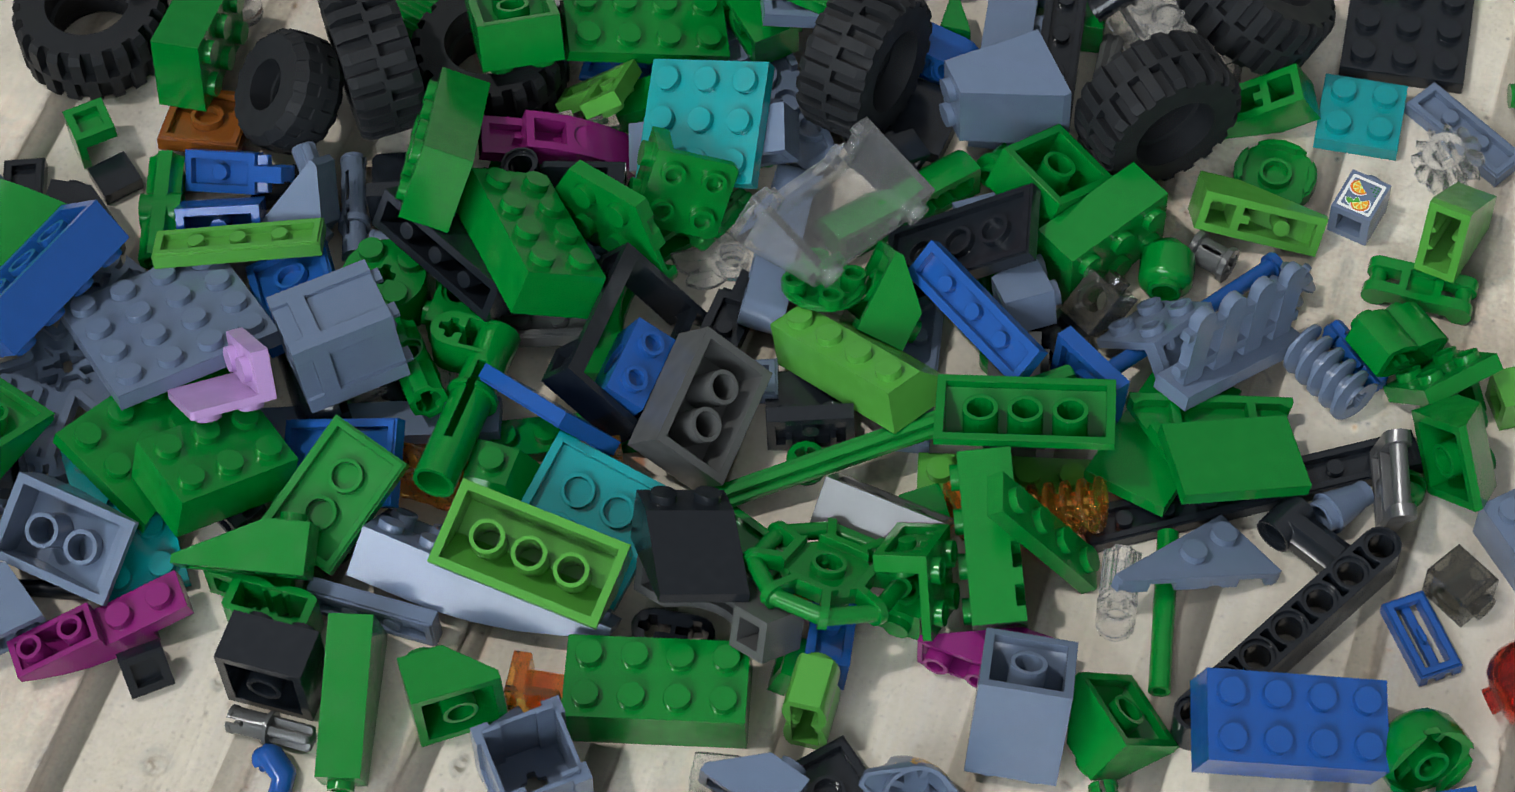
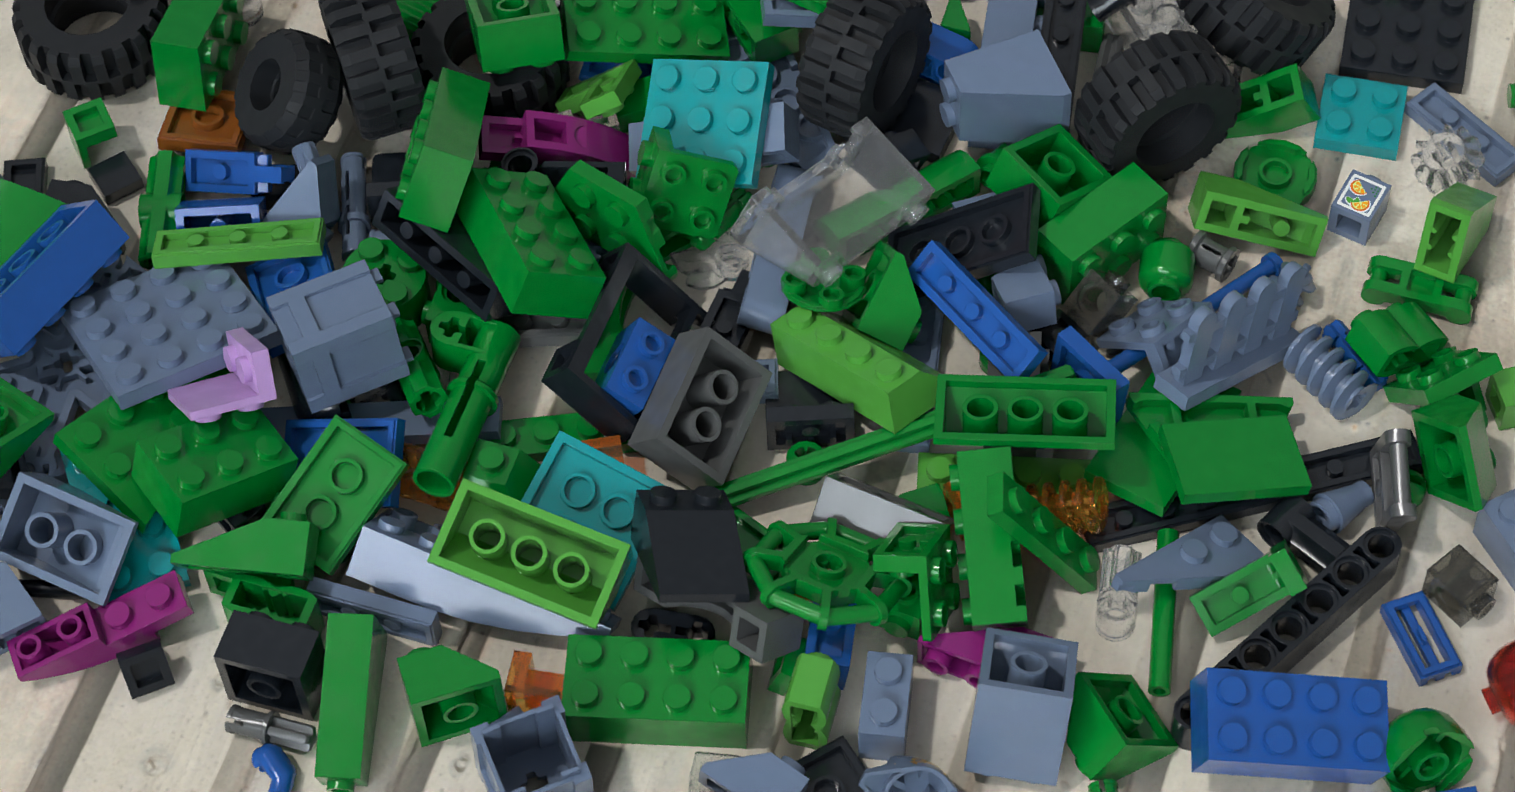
(549, 410): blue tile -> none
(885, 705): none -> sand blue brick
(1250, 589): none -> green bracket

